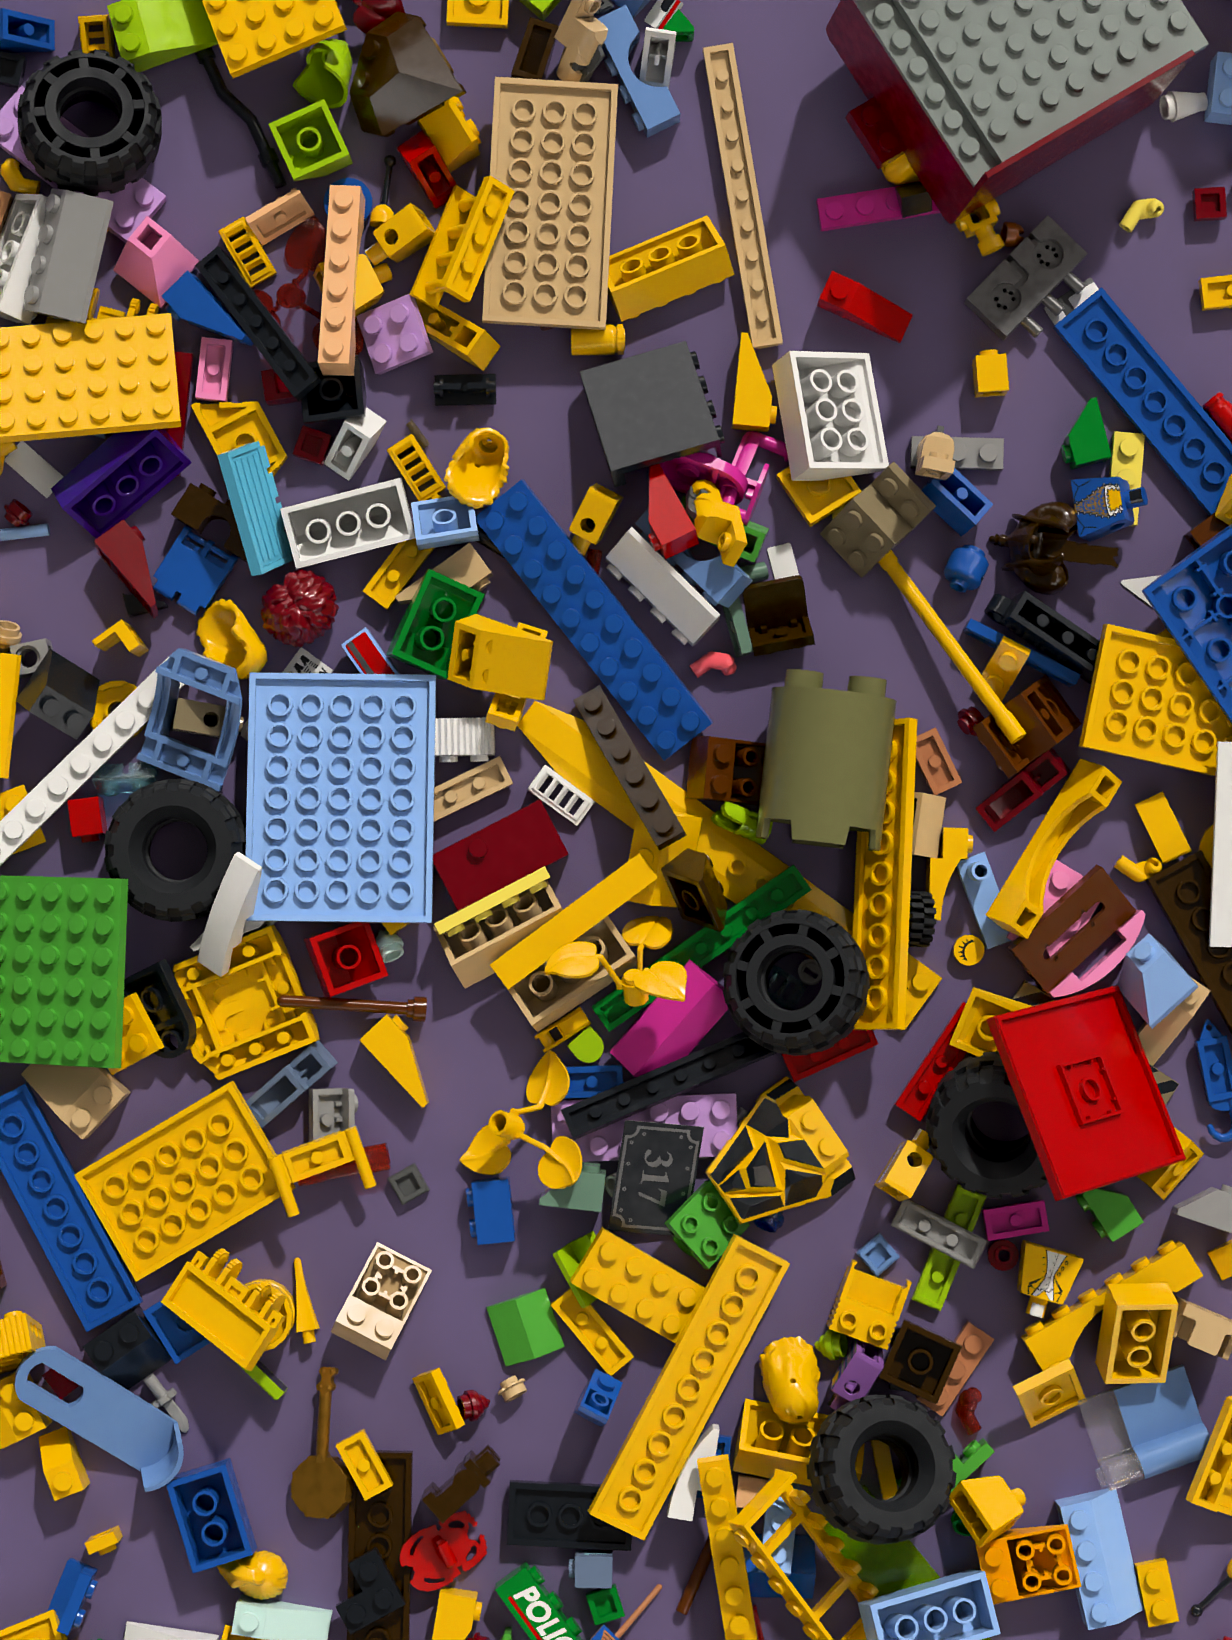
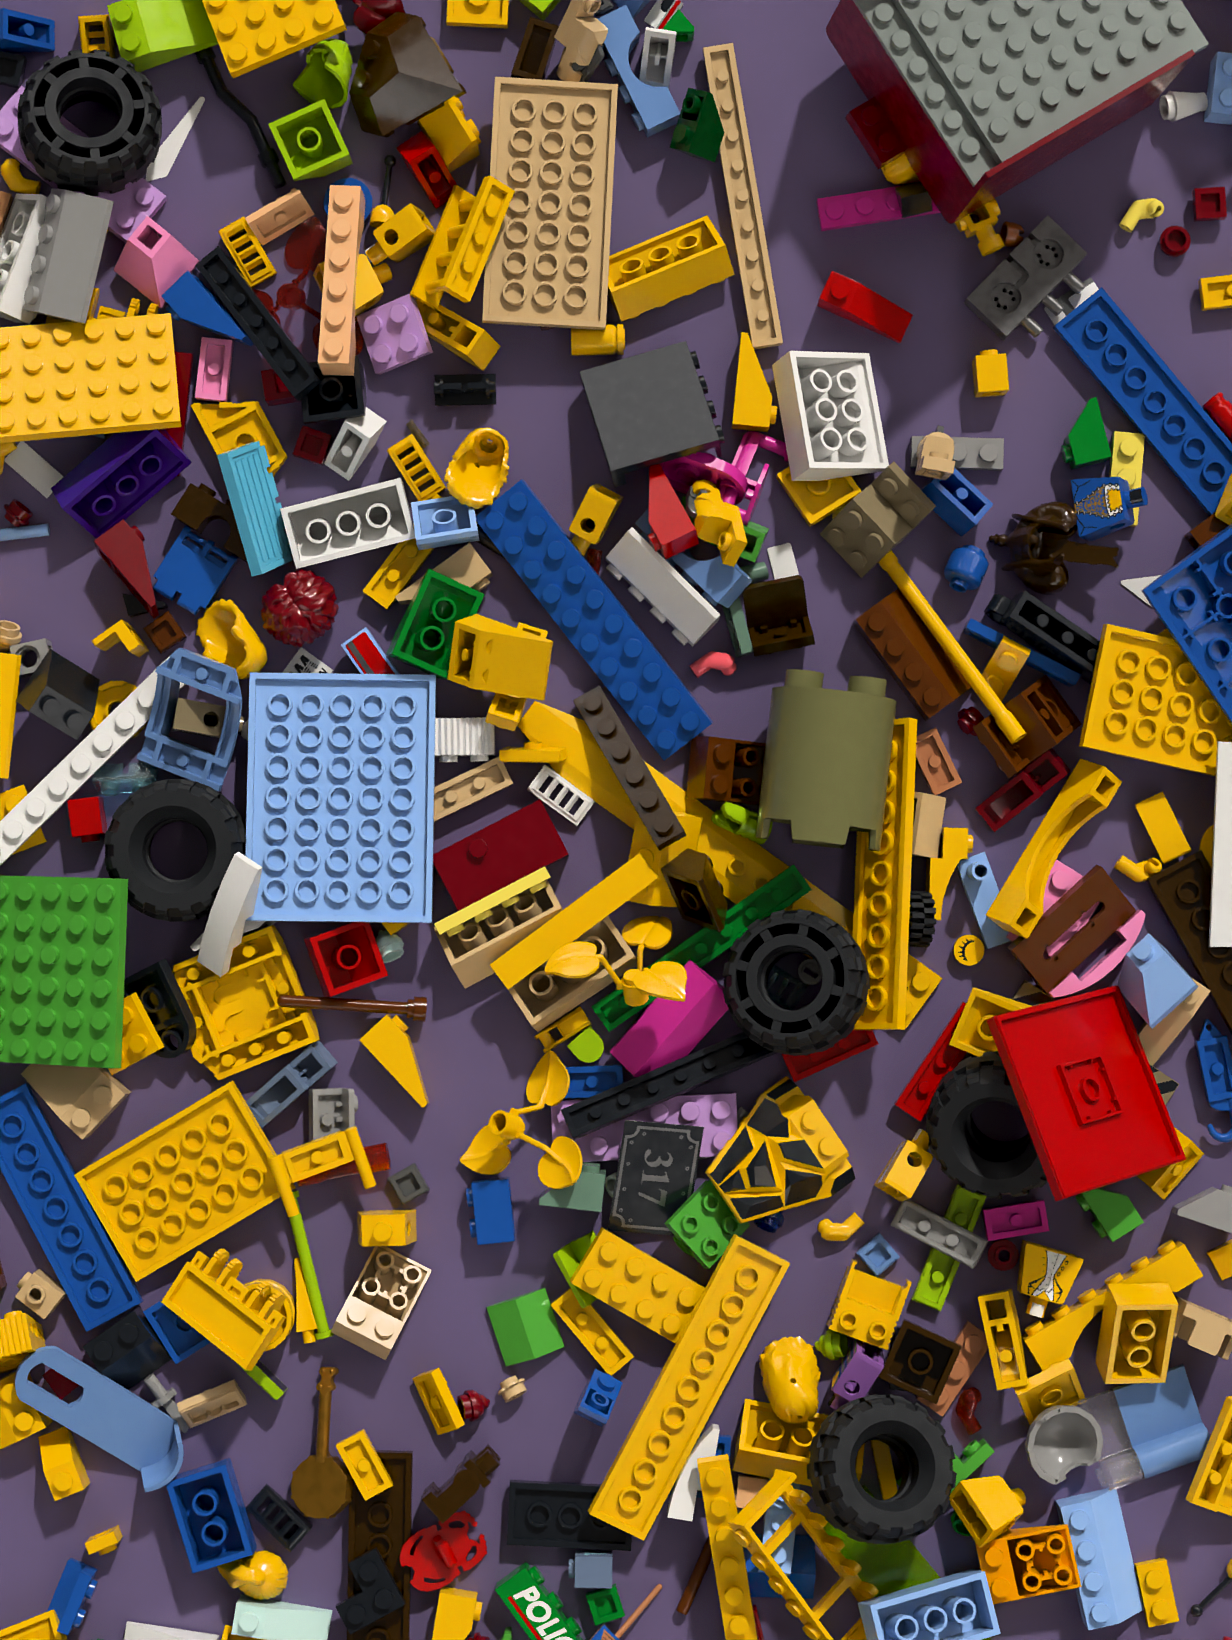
(40, 1293): none -> tan brick
(164, 632): none -> reddish brown tile
(171, 146): none -> white sticker
(212, 1403): none -> tan plate
(295, 1517): none -> black slope
(309, 1274): none -> lime bar
(386, 1227): none -> yellow torso
(533, 753): none -> yellow plate
(698, 126): none -> dark green slope
(838, 1231): none -> yellow arm
(911, 654): none -> reddish brown slope
(1003, 1338): none -> yellow slope
(1062, 1440): none -> light grey cylinder
(1174, 241): none -> dark red plate

